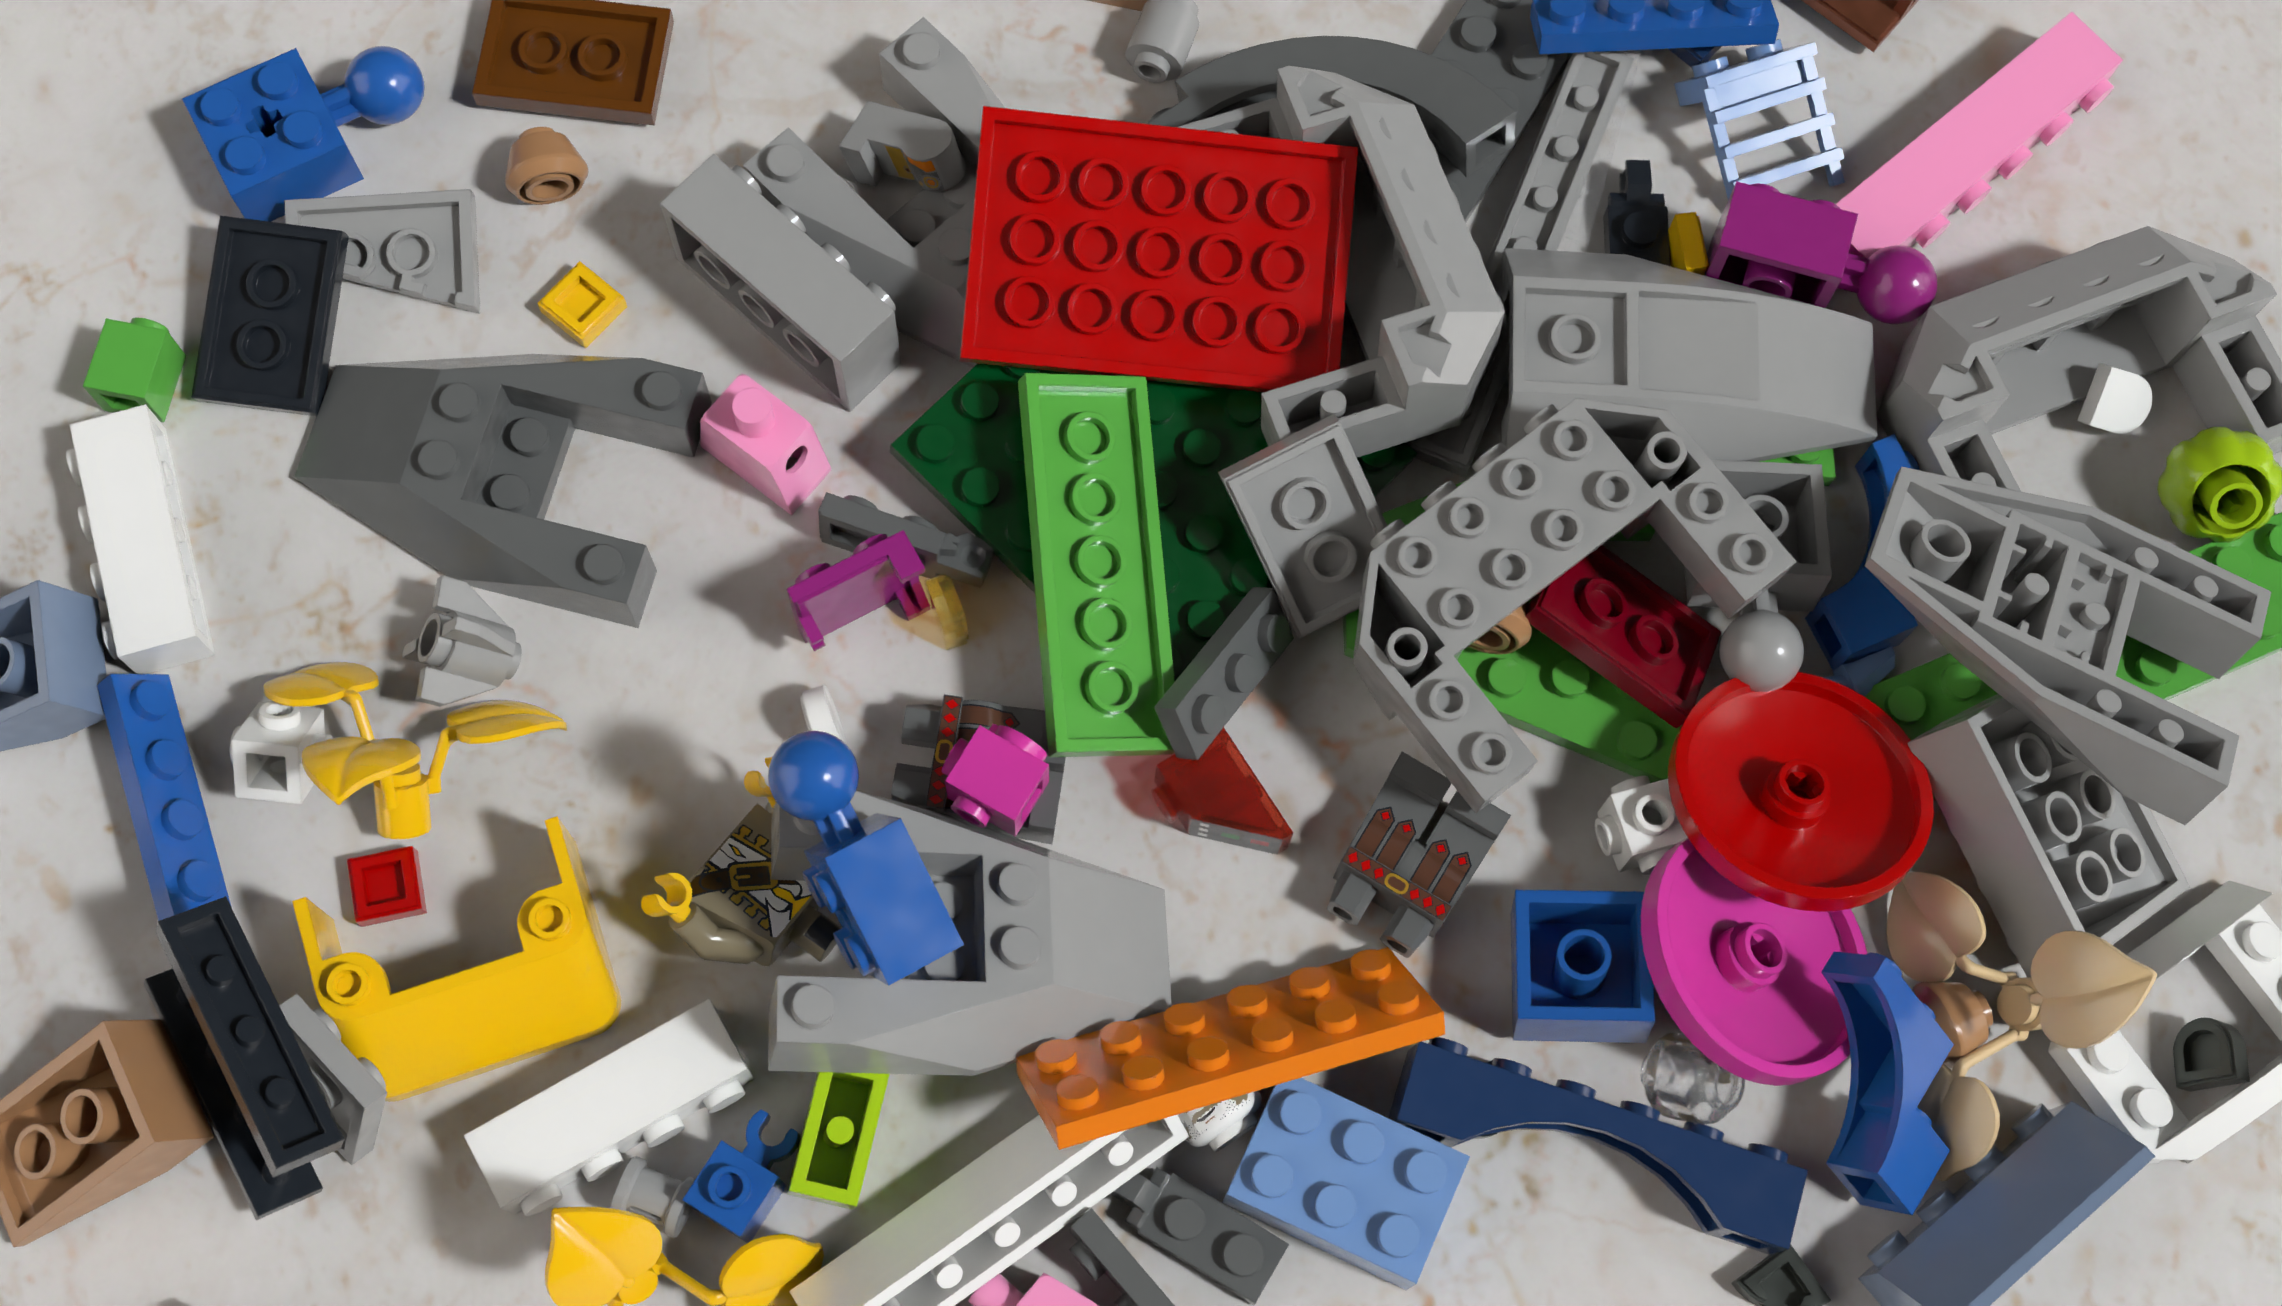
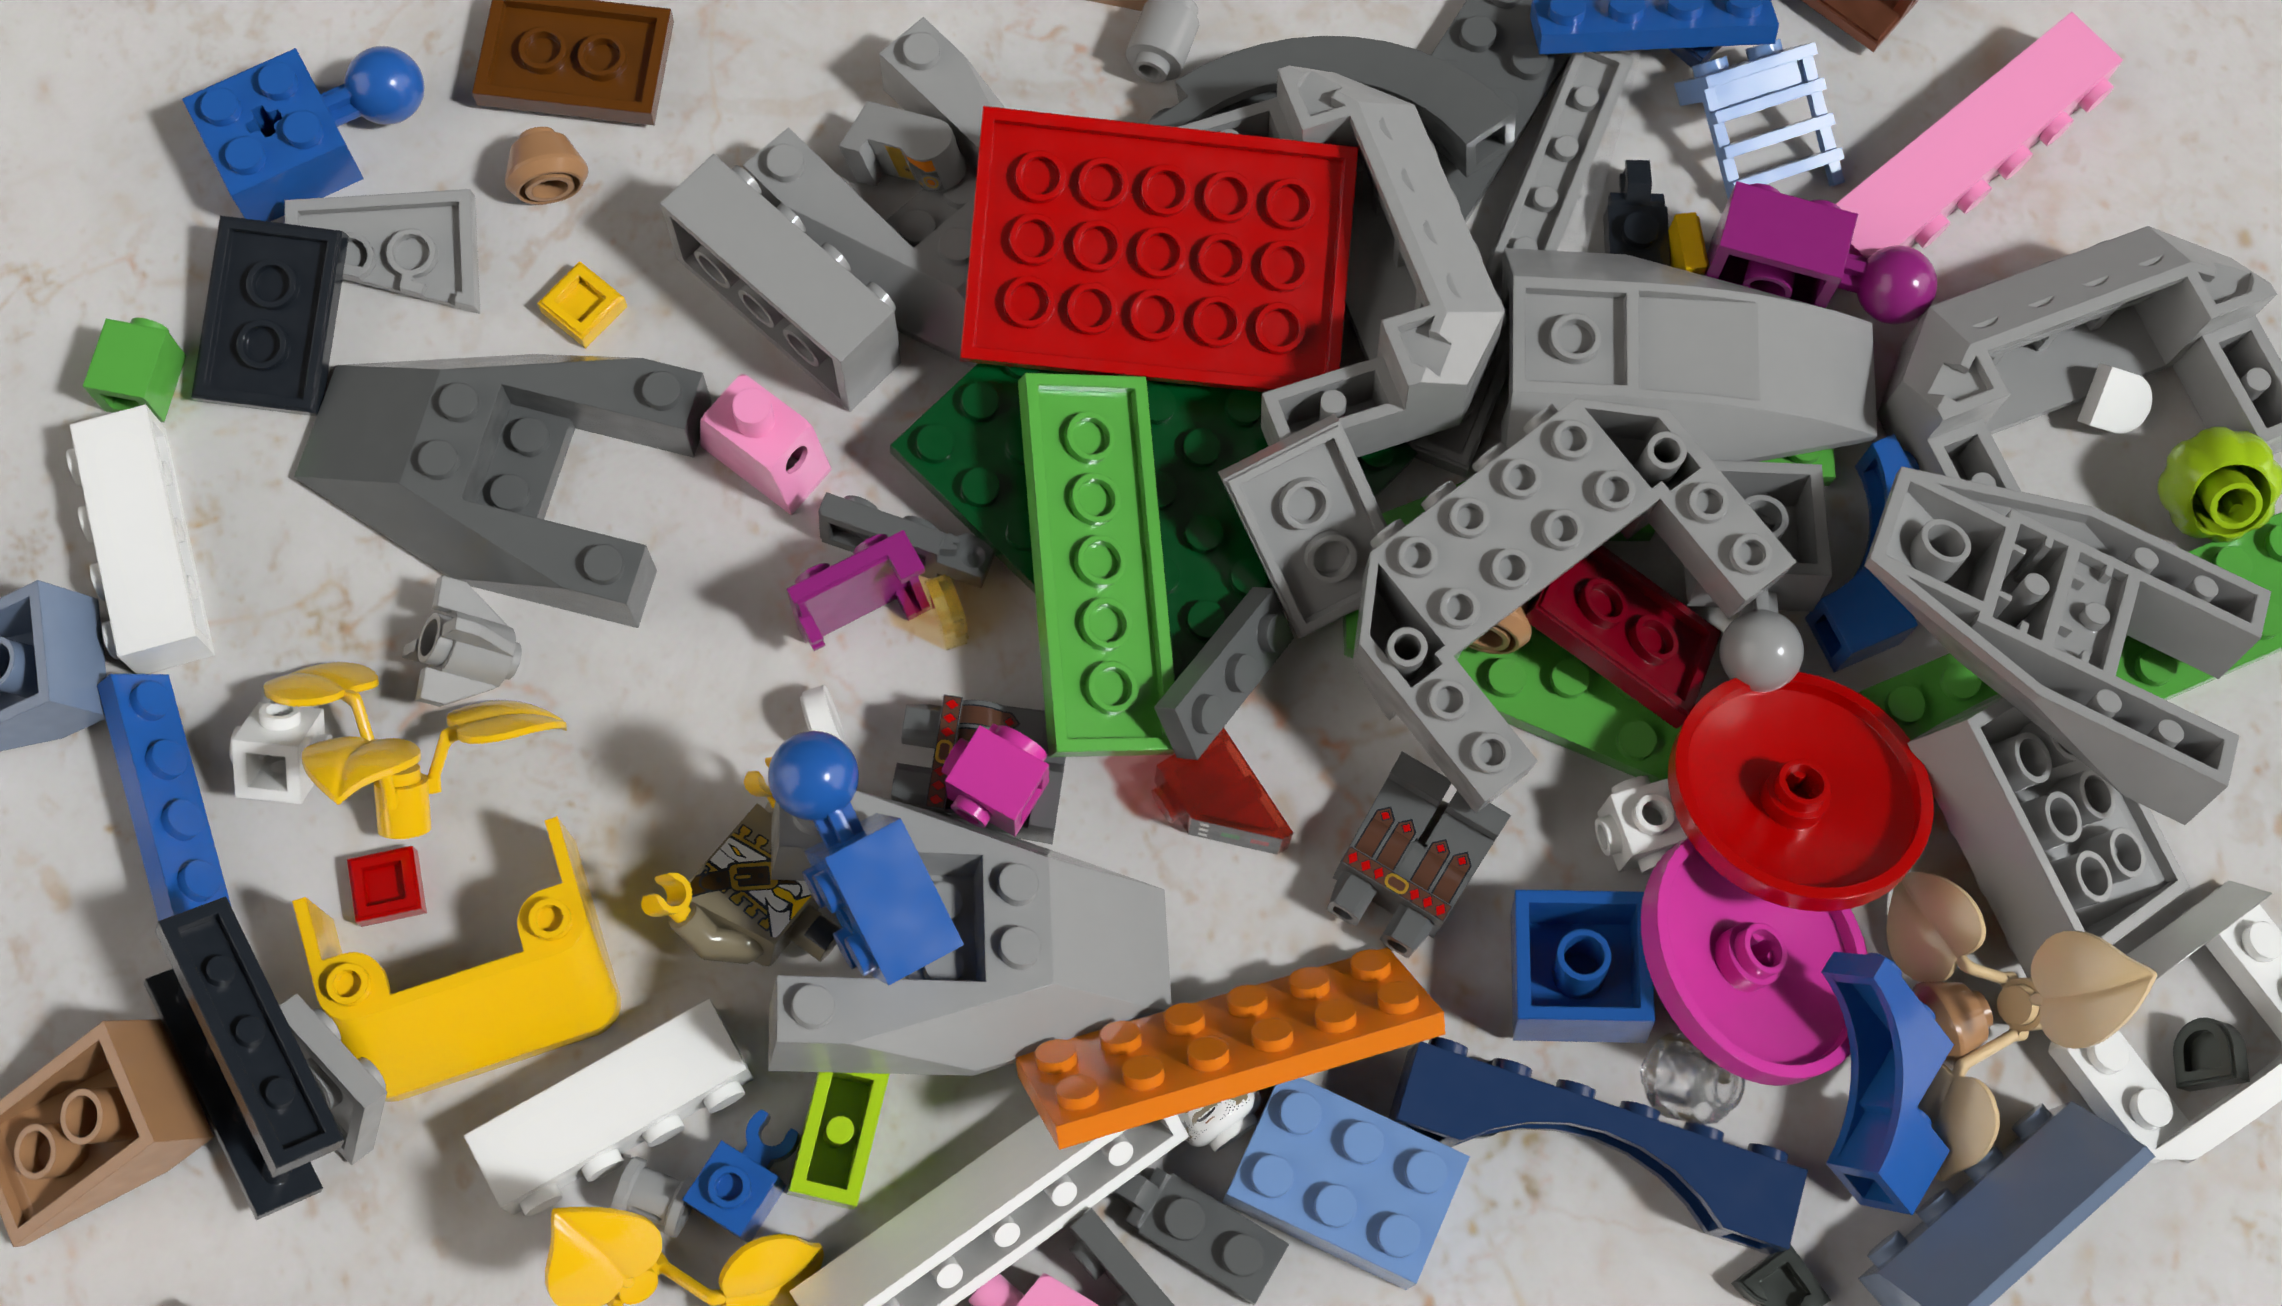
(1865, 672): medium blue bar -> none

